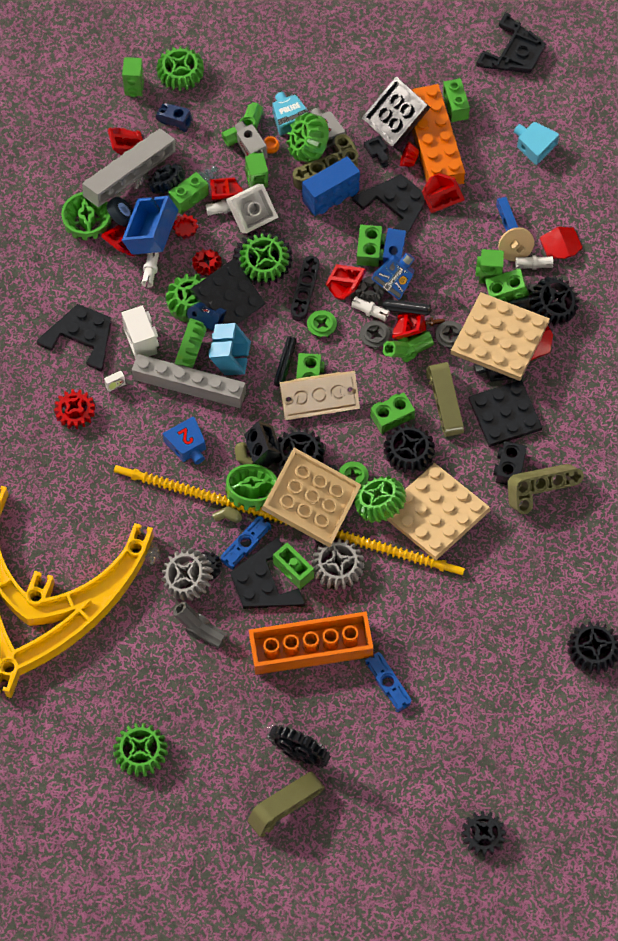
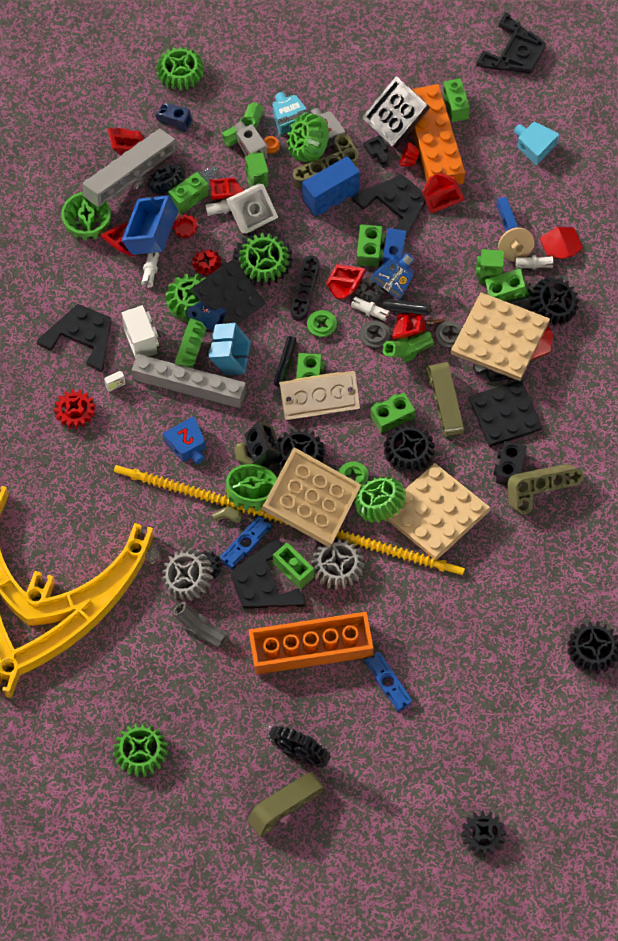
(120, 211): black bush -> none
(133, 76): bright green brick -> none

